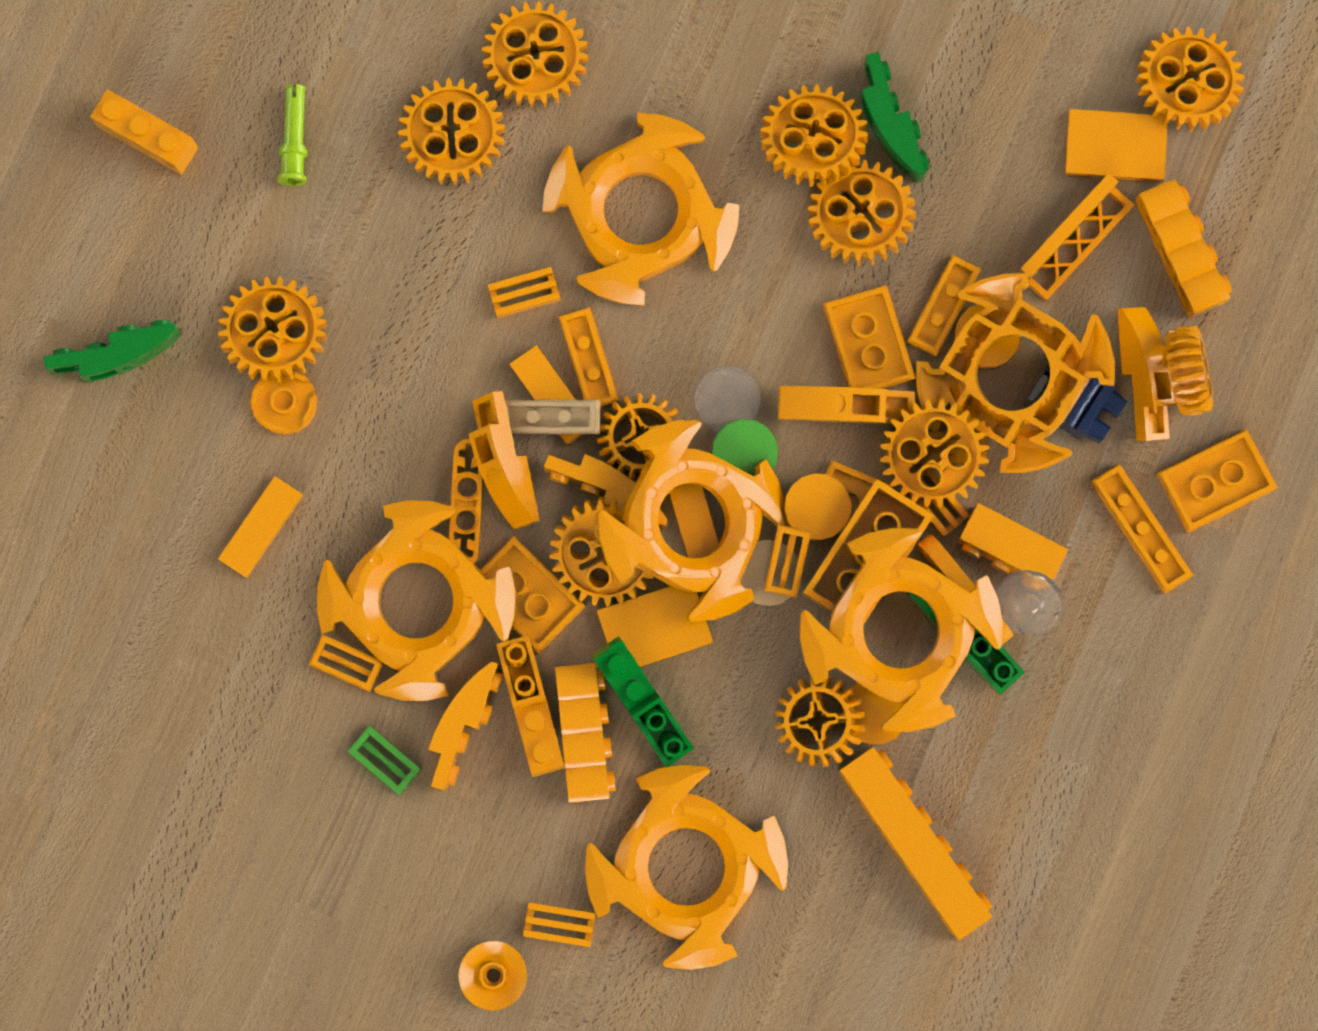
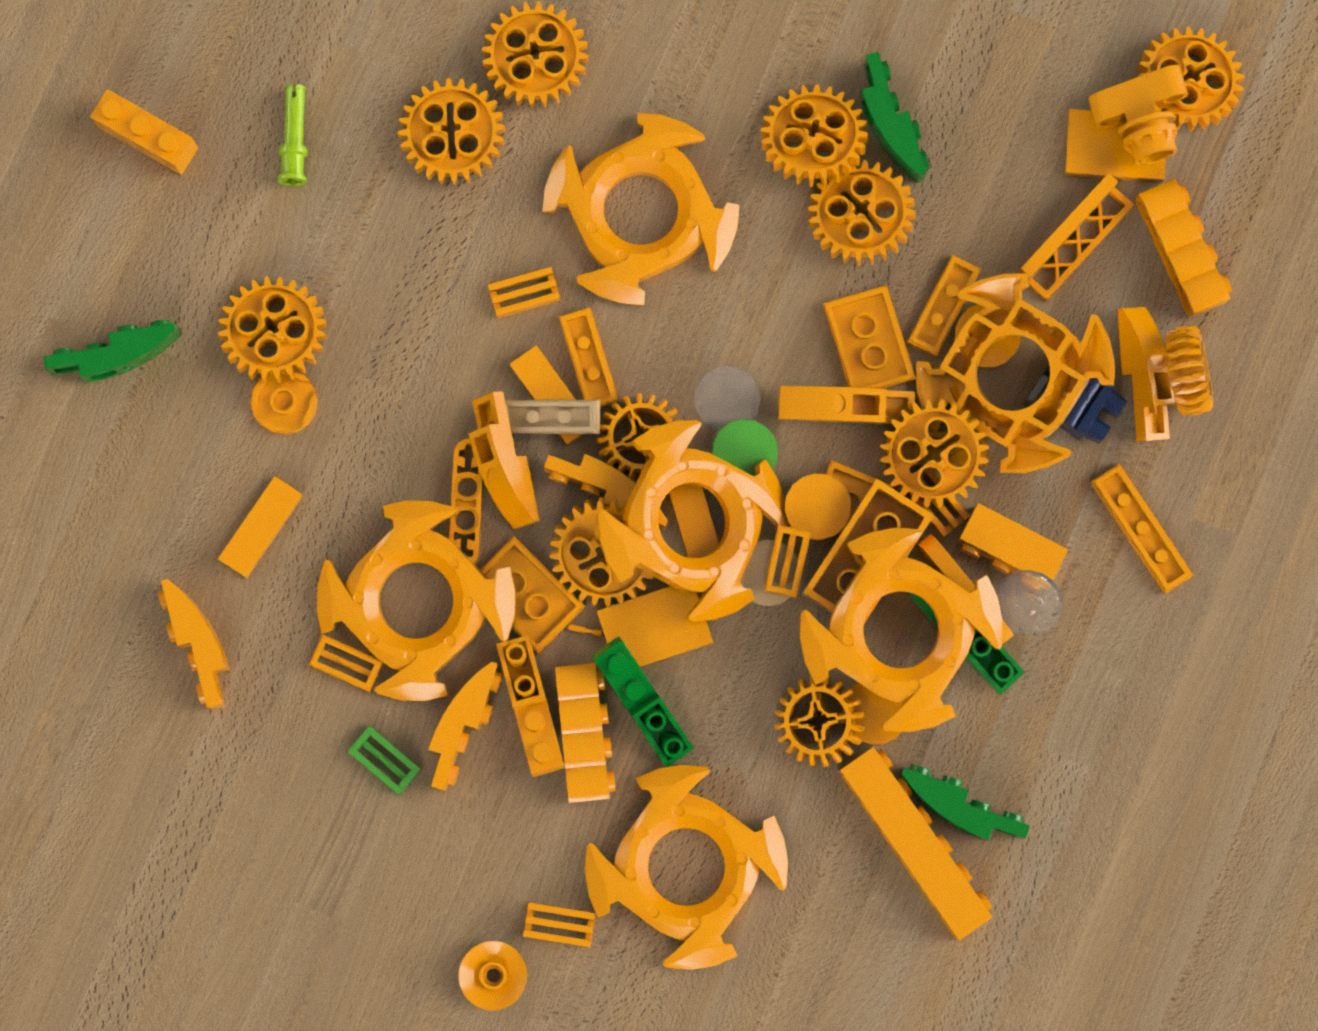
(192, 629): none -> light orange slope
(581, 629): none -> light orange piece
(947, 801): none -> green slope
(1148, 132): none -> light orange beam
(1217, 481): light orange tile -> none

